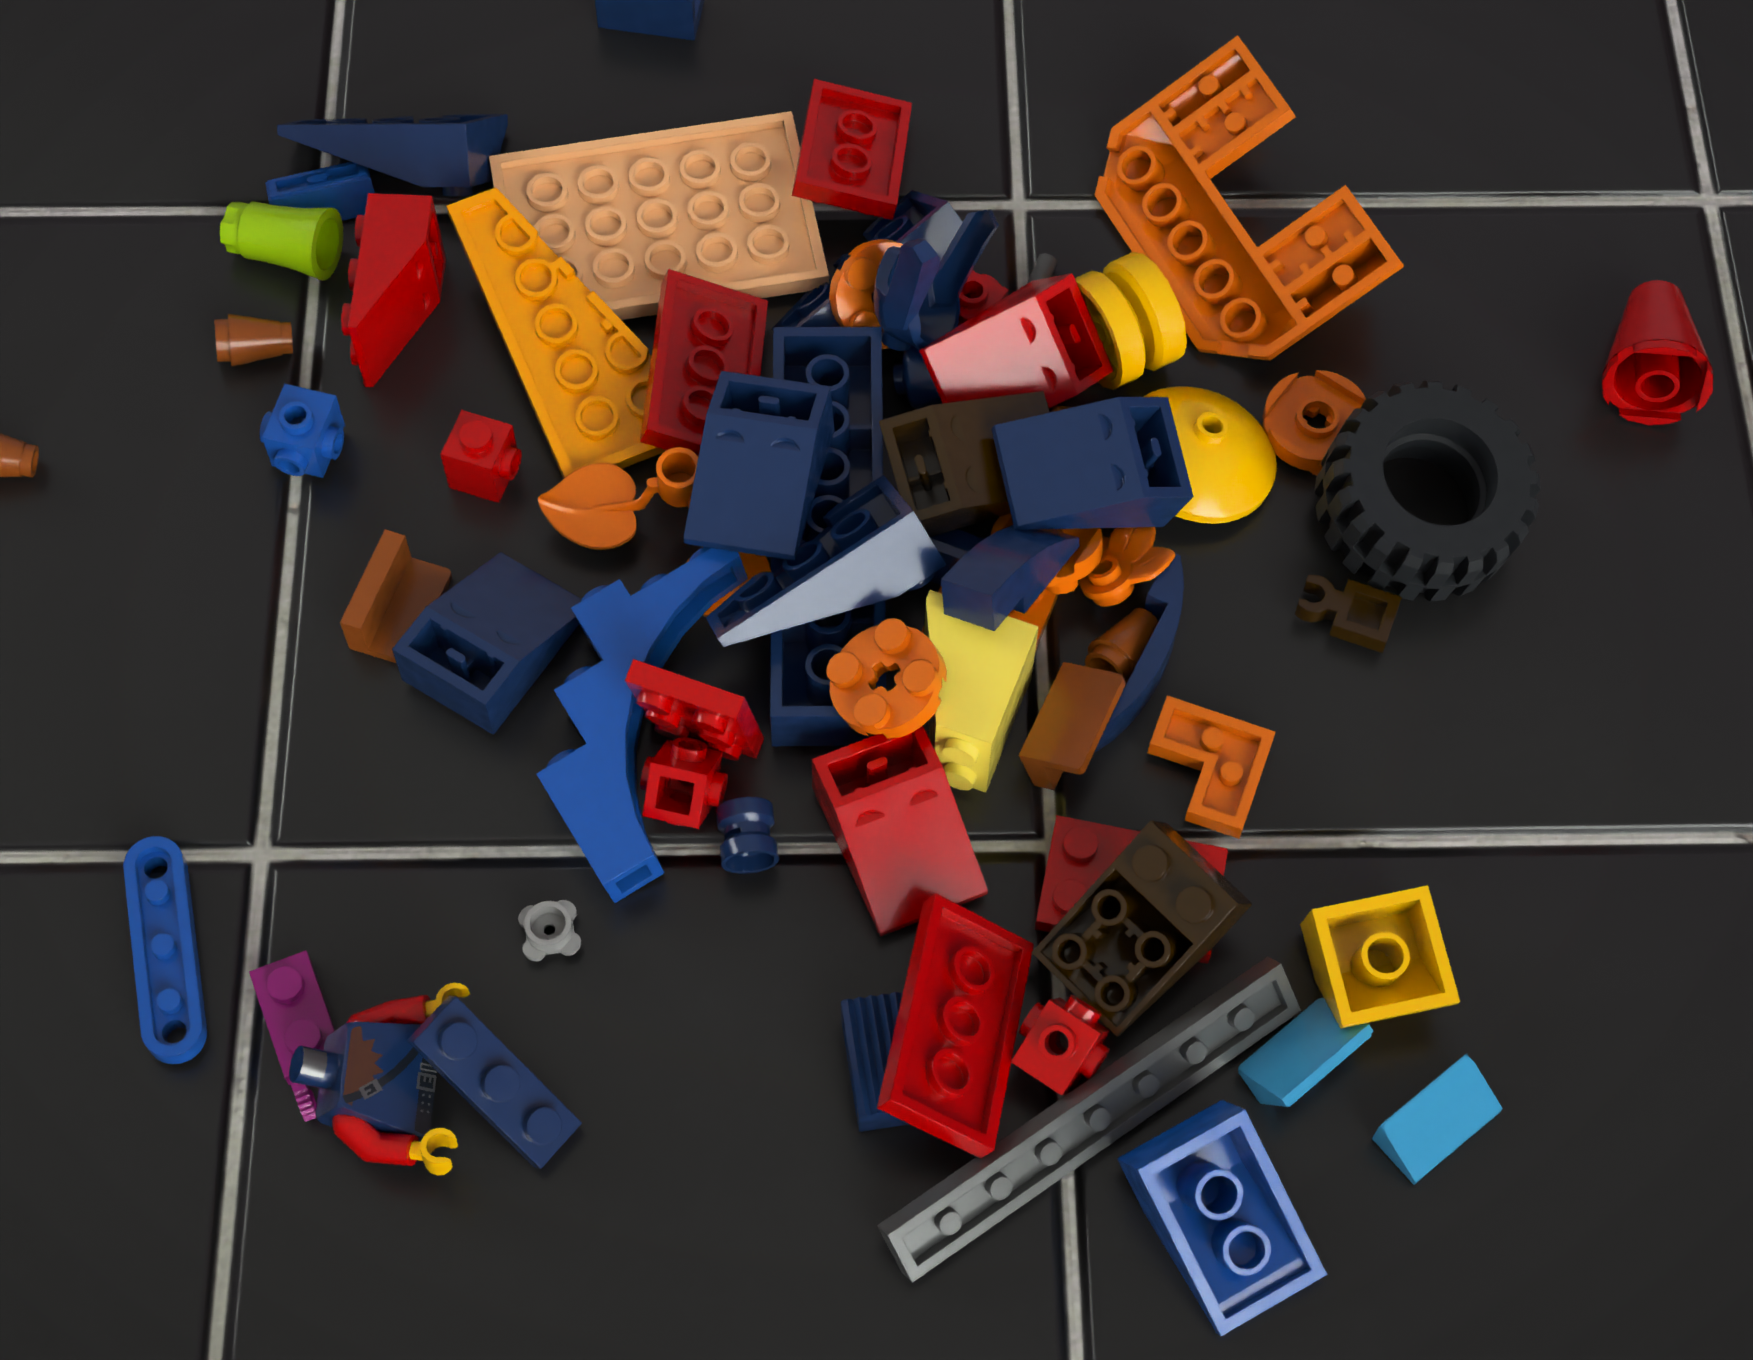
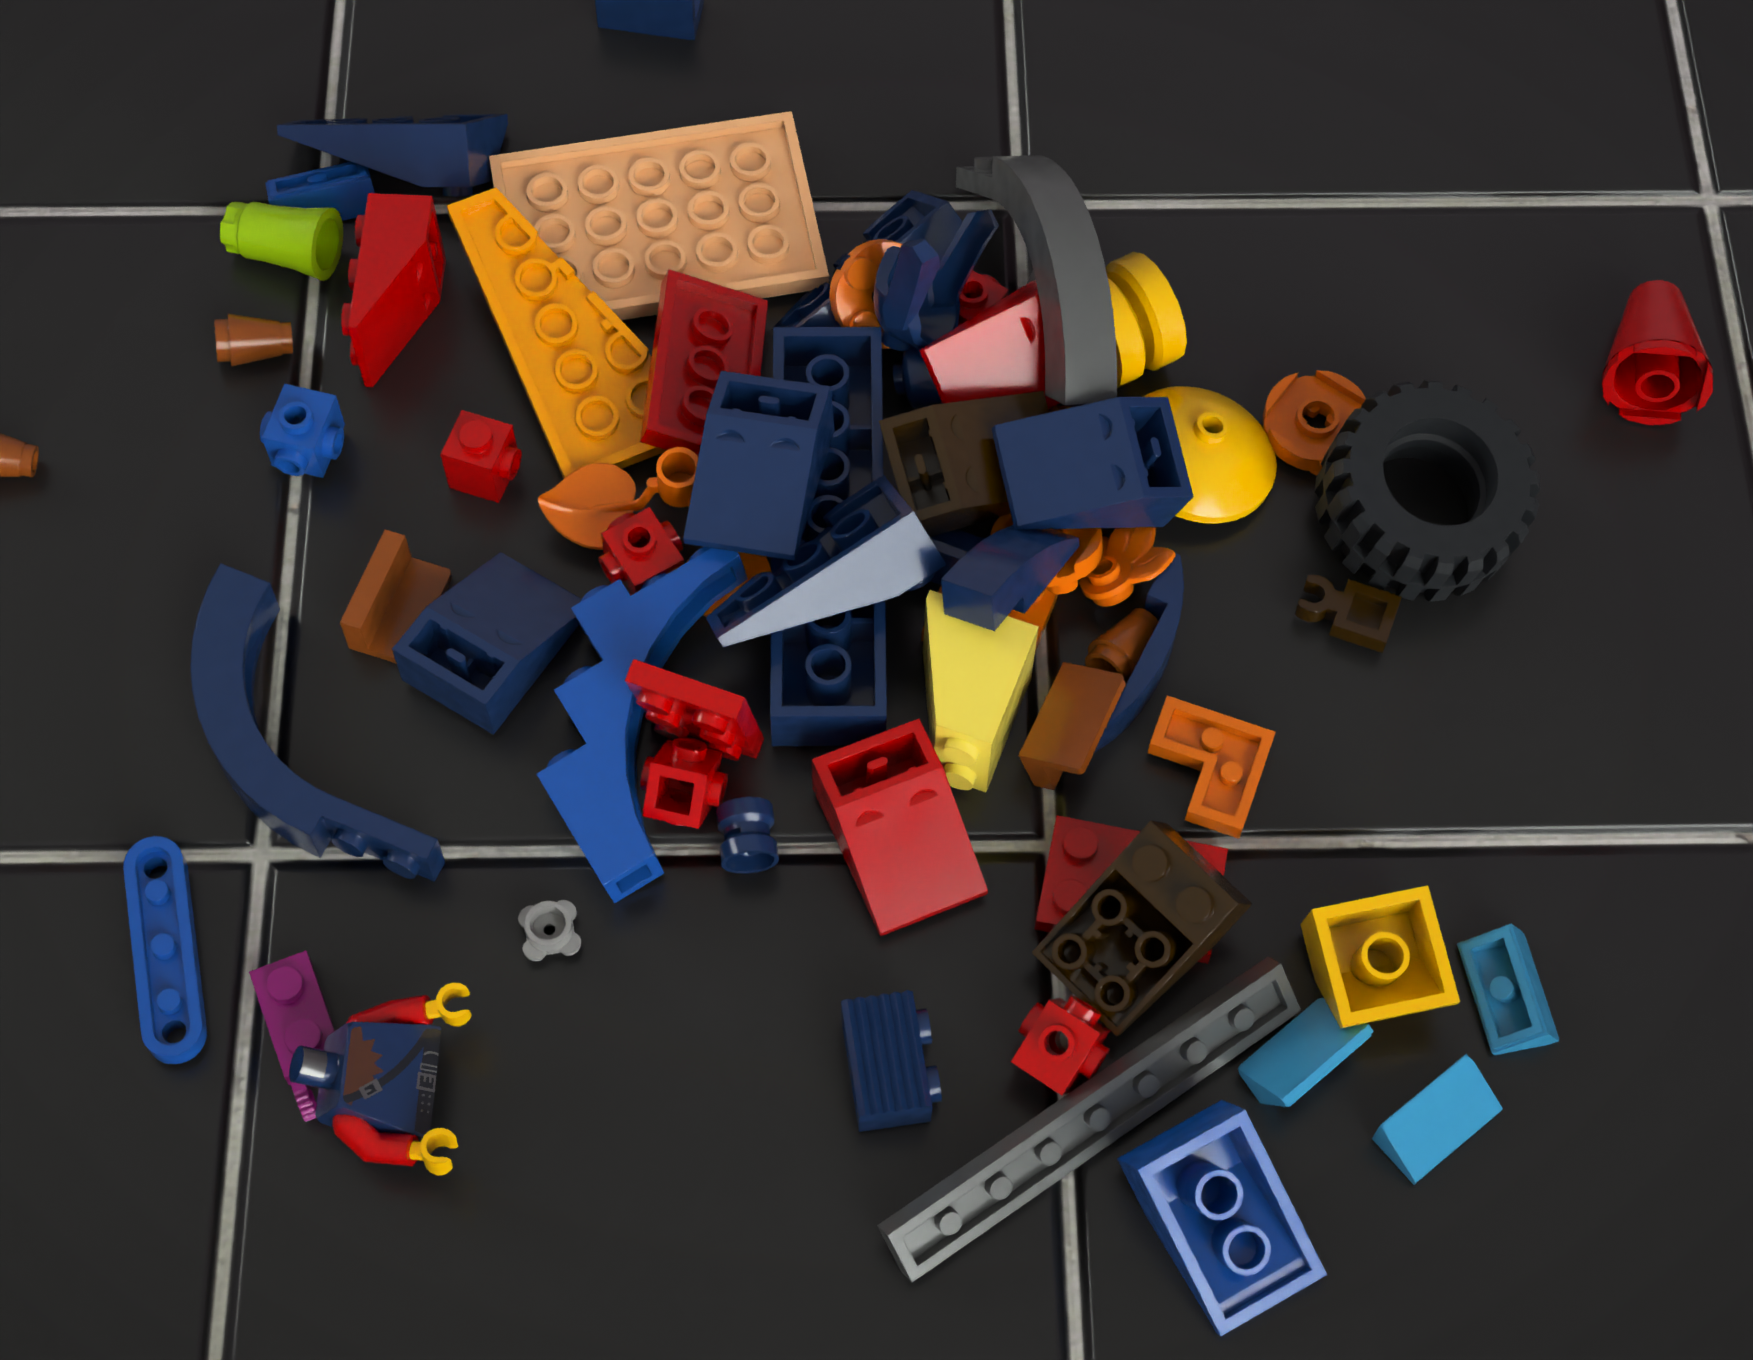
(223, 669): none -> dark blue arch
(494, 1081): dark blue plate -> none
(639, 549): none -> red brick
(852, 149): red plate -> none
(868, 656): orange plate -> none
(956, 1026): red plate -> none
(1066, 270): none -> dark grey arch
(1166, 207): orange slope -> none
(1507, 990): none -> dark azure slope

